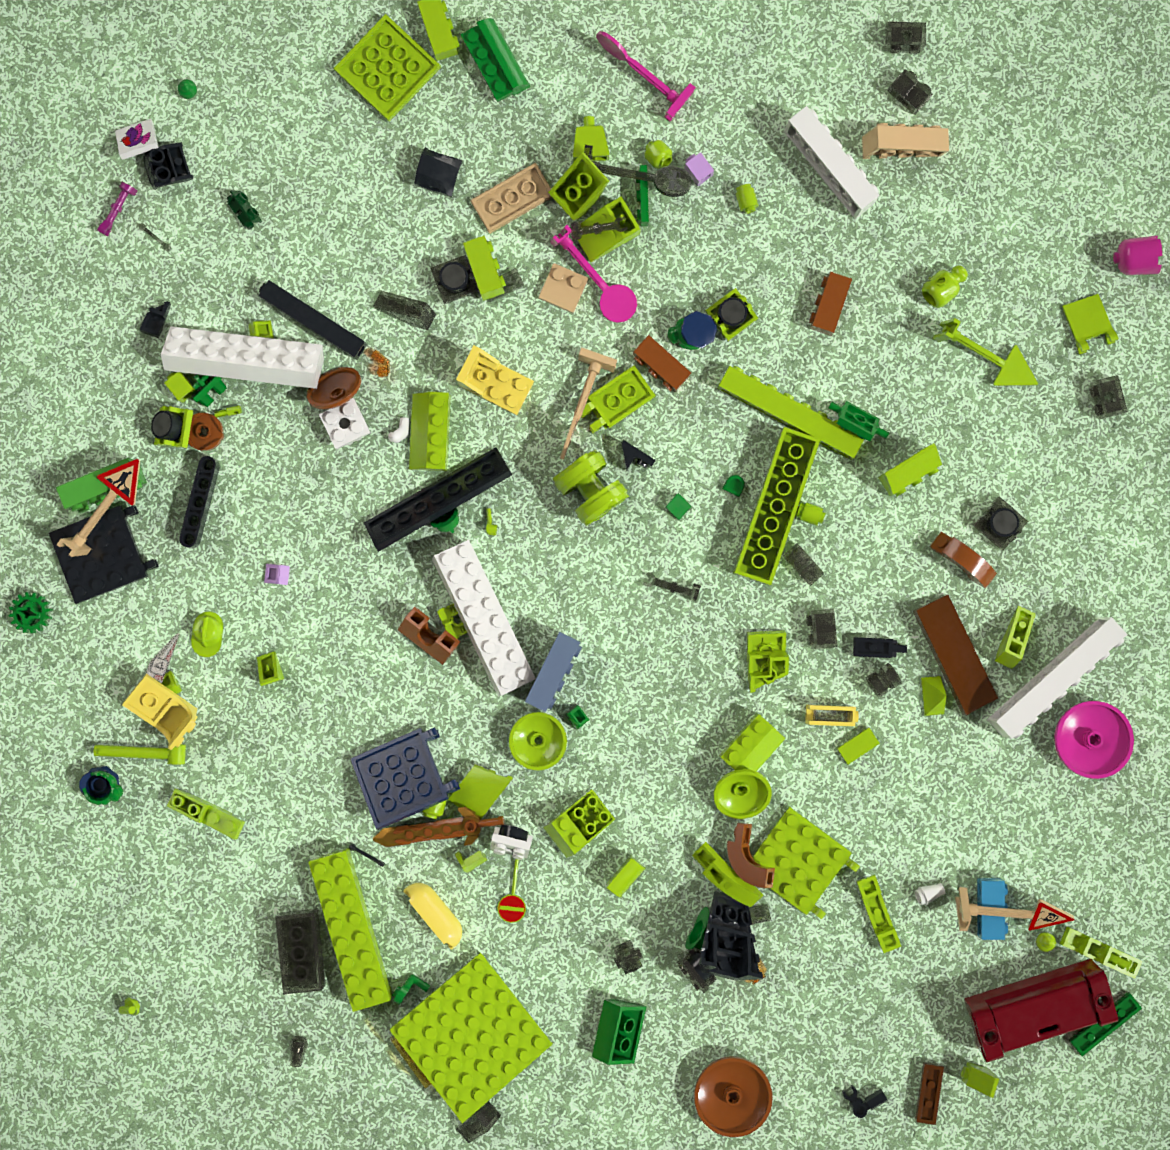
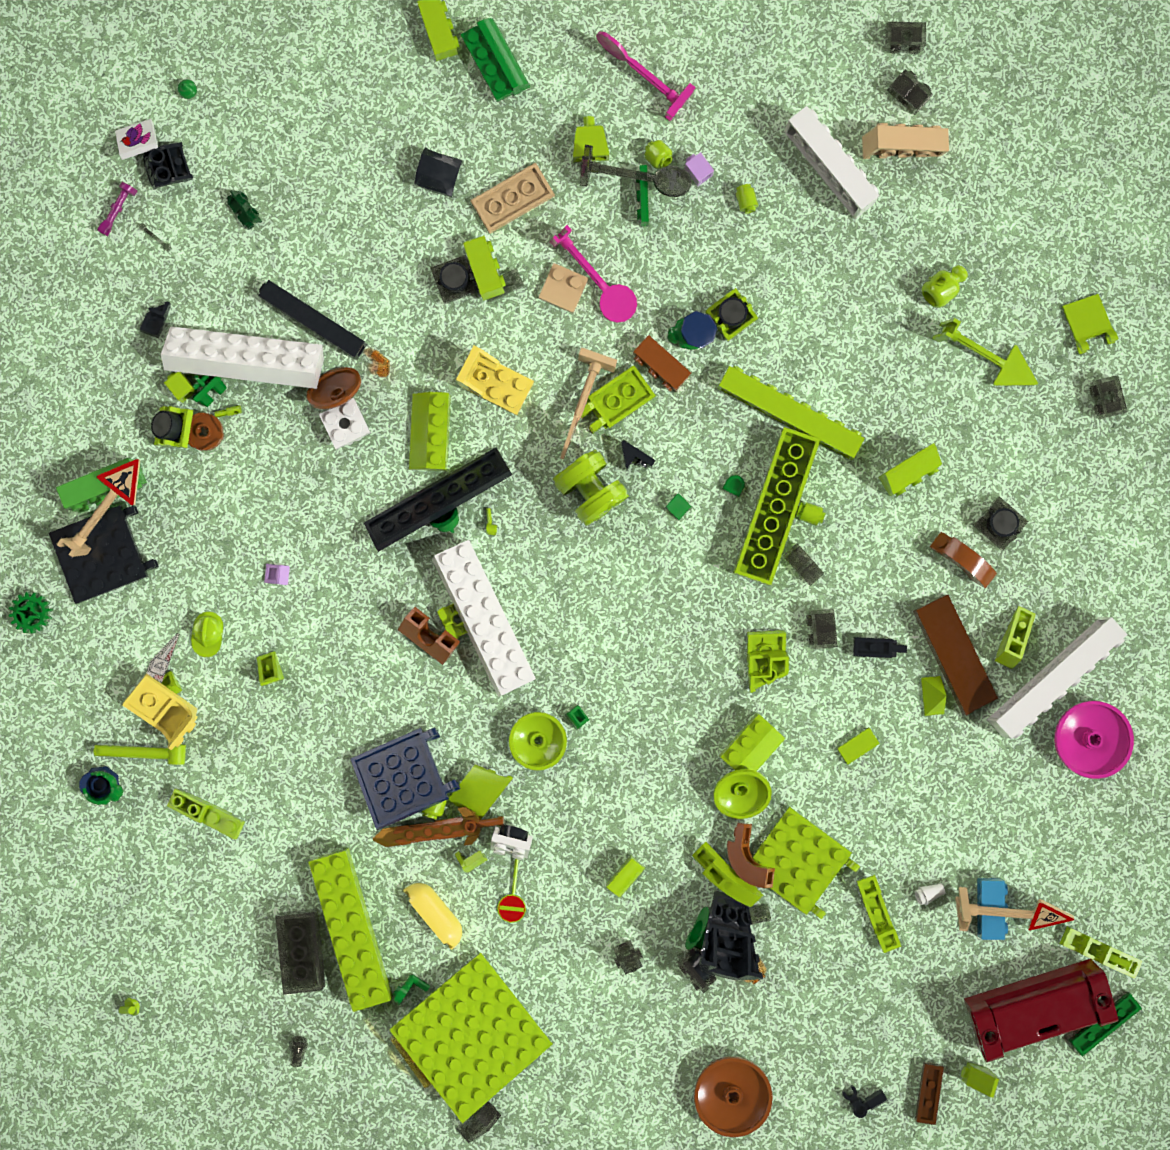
(197, 492): black beam -> none
(261, 329): lime slope -> none
(352, 847): black hinge -> none
(387, 67): lime plate -> none
(401, 433): white arm -> none
(405, 309): clear smoke slope -> none
(552, 672): sand blue brick -> none
(579, 187): lime slope -> none
(579, 824): lime slope -> none
(597, 228): clear smoke piece -> none
(601, 244): lime slope -> none
(618, 1032): green slope -> none
(673, 587): clear smoke piece -> none
(830, 303): dark orange brick -> none
(831, 715): light yellow window -> none
(858, 421): green plate -> none
(883, 680): clear smoke wheel -> none
(1045, 942): lime plate -> none
(1139, 256): dark pink cylinder -> none

